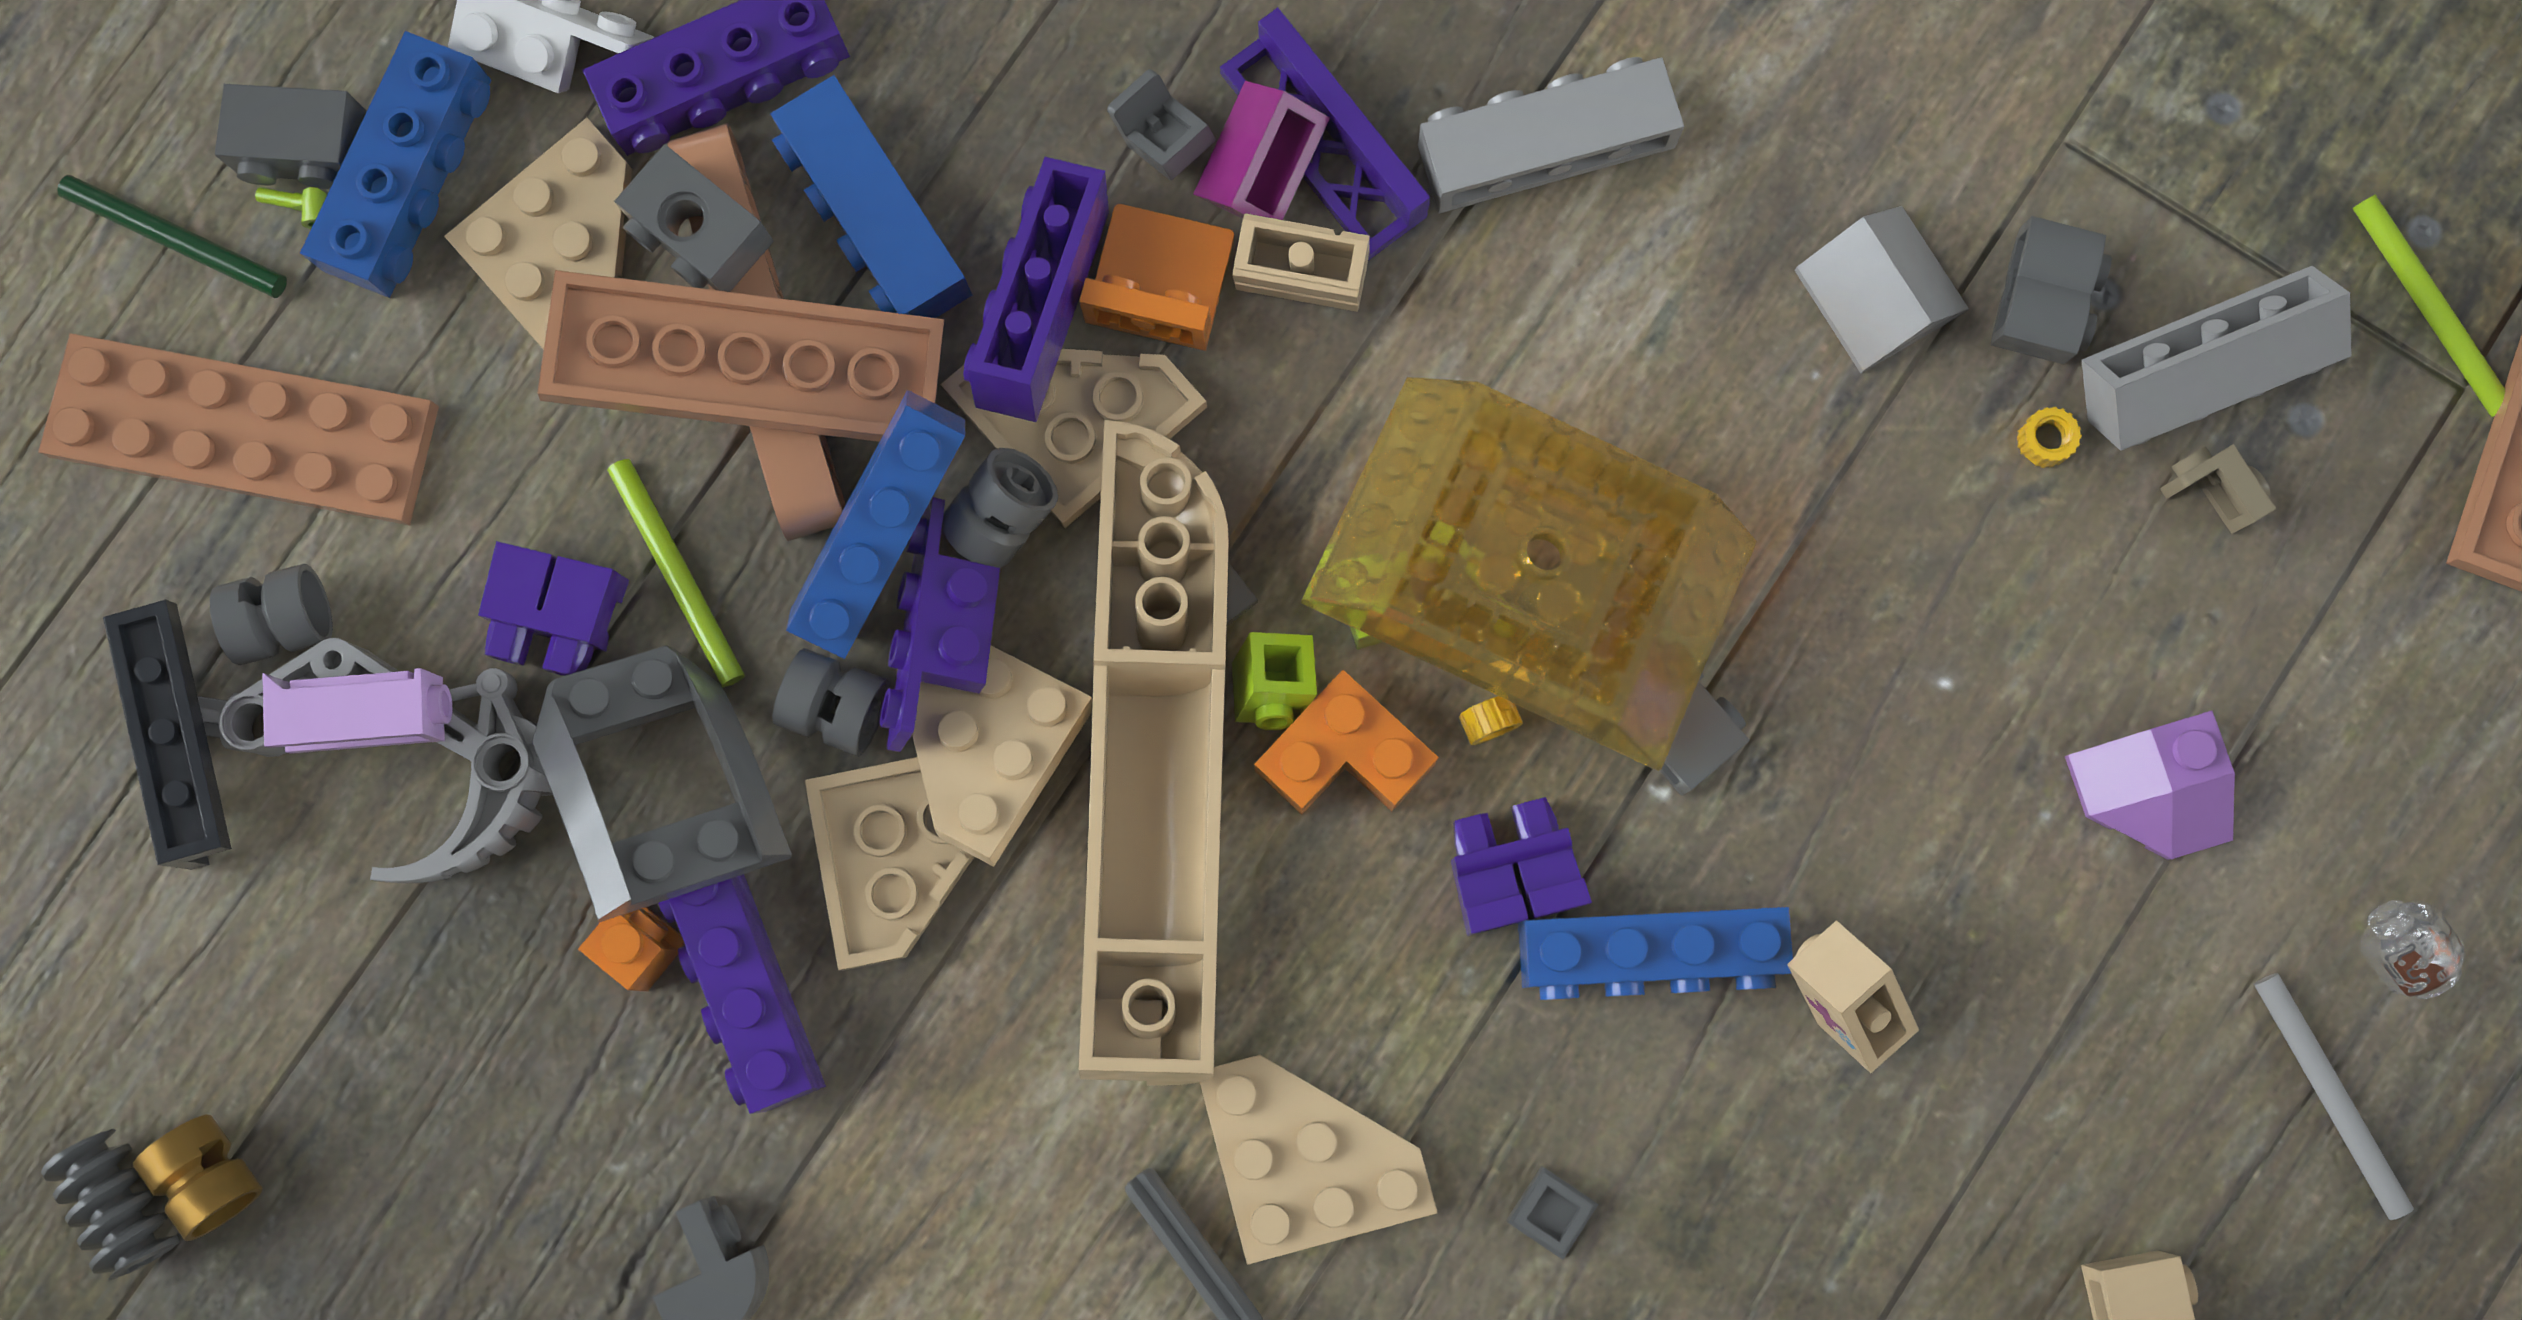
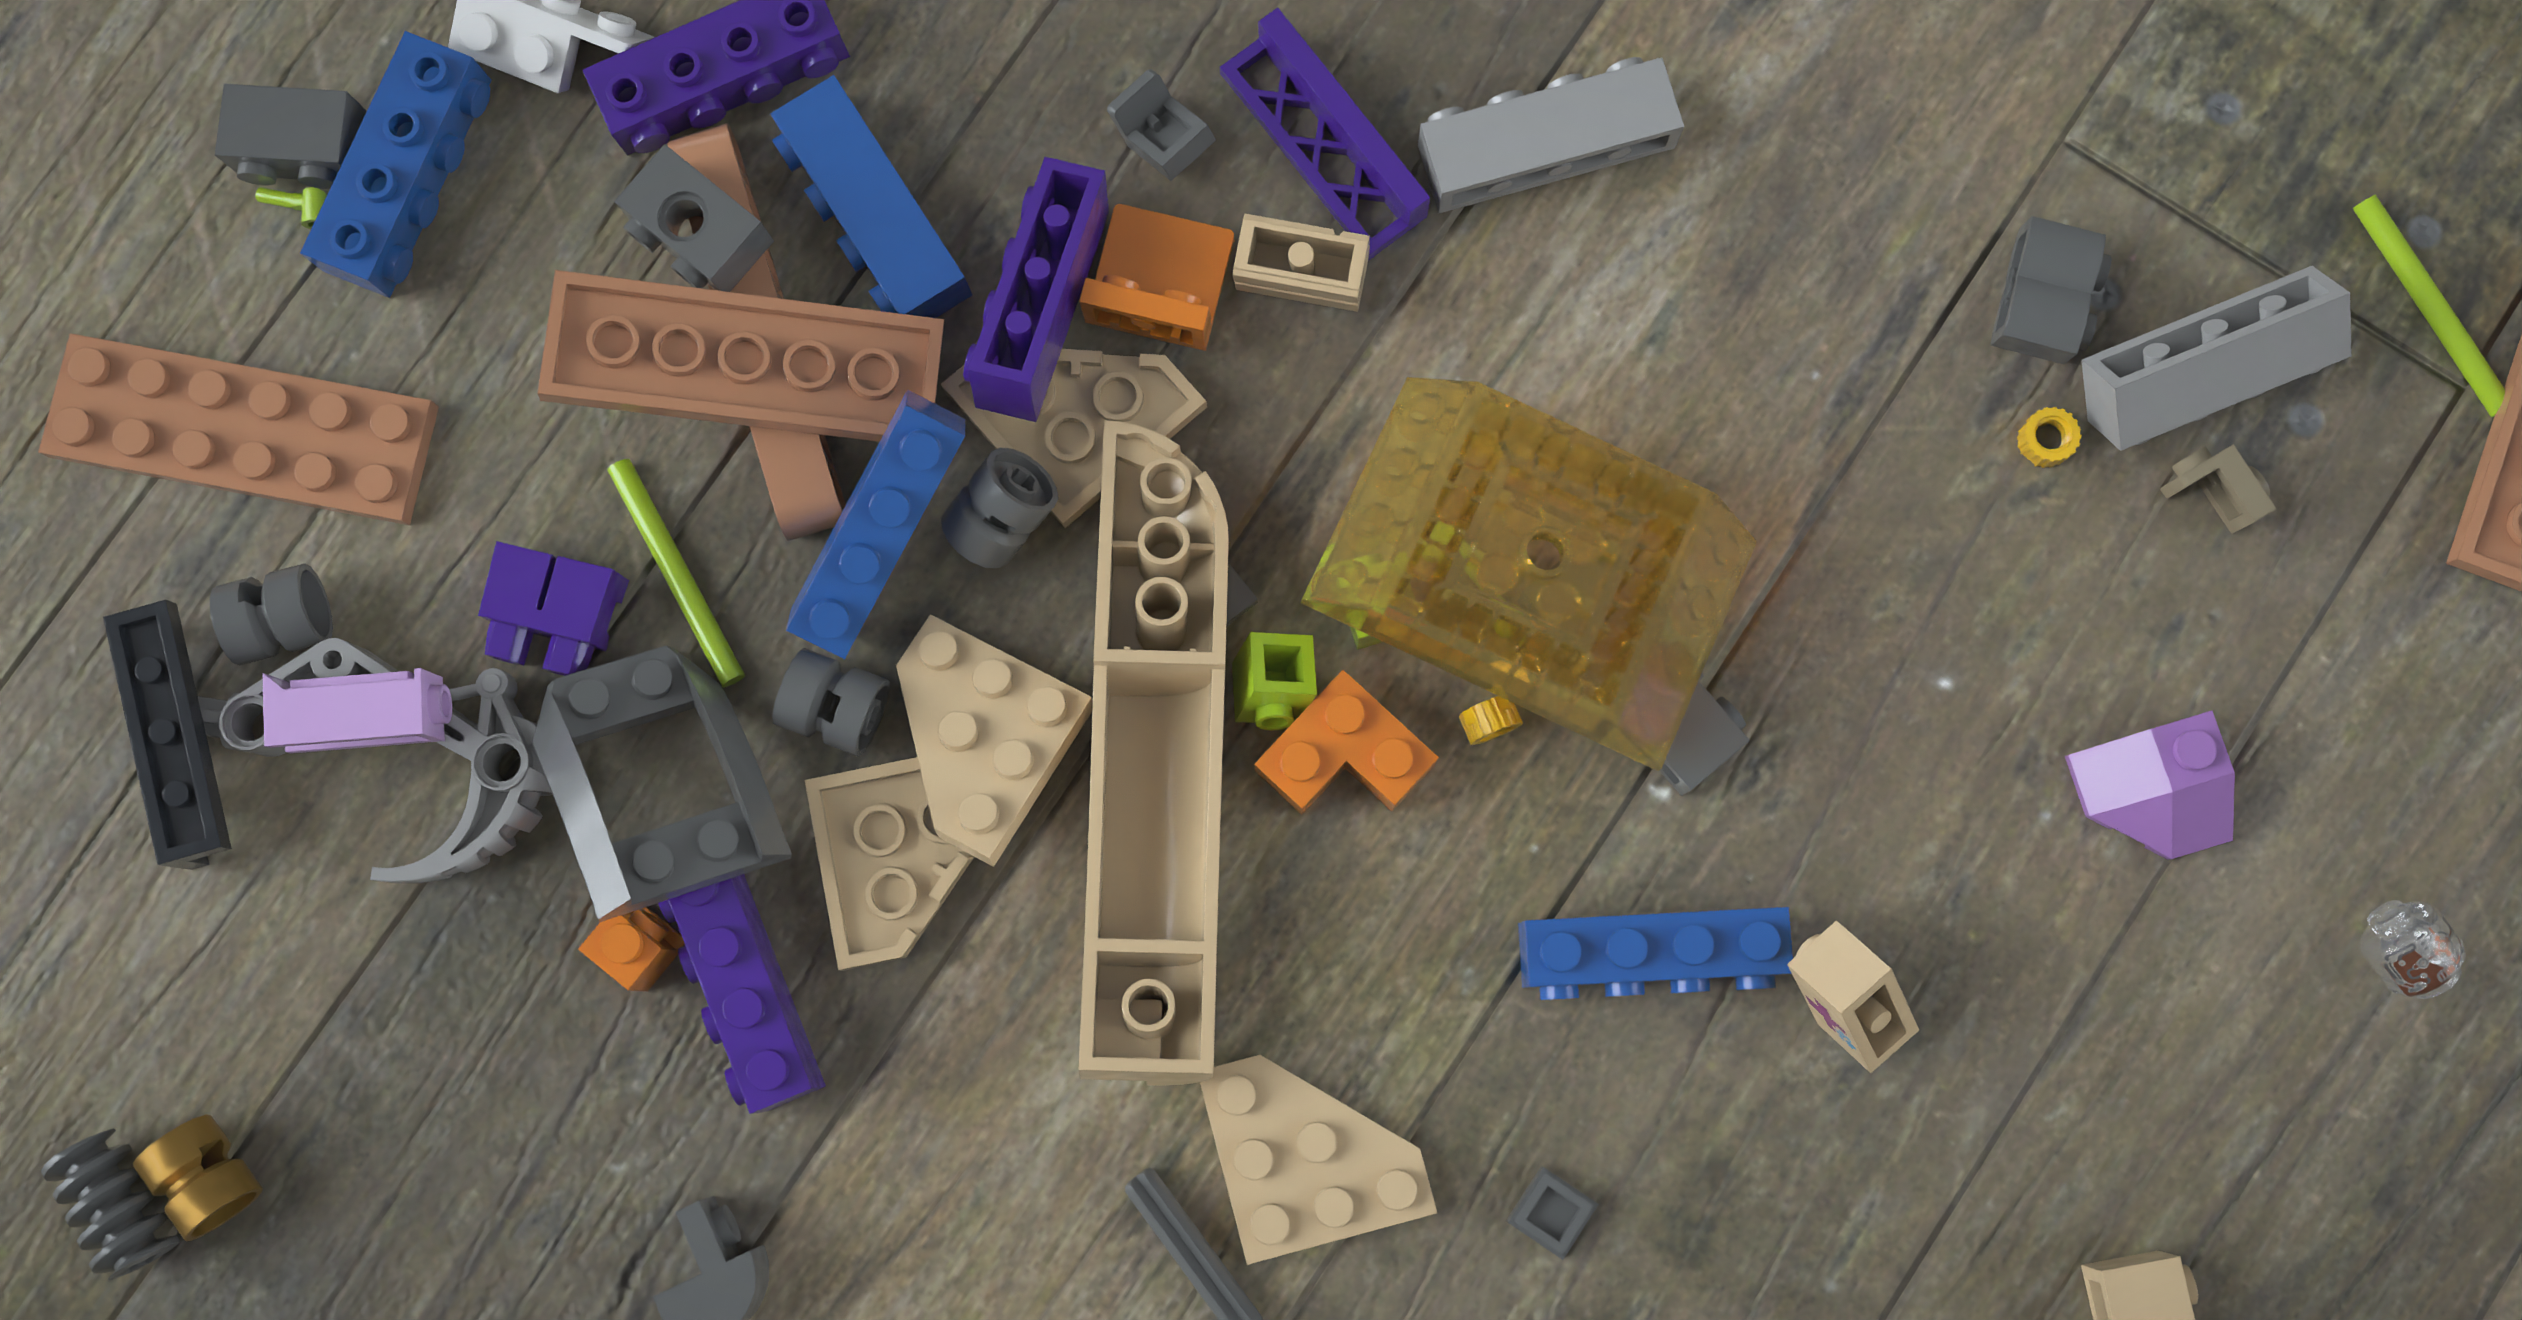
(172, 236): dark green bar -> none
(549, 220): tan plate -> none
(944, 627): dark purple bracket -> none
(1261, 153): magenta brick -> none
(1542, 863): dark purple hips -> none
(1880, 287): light grey slope -> none
(2334, 1096): light grey bar -> none

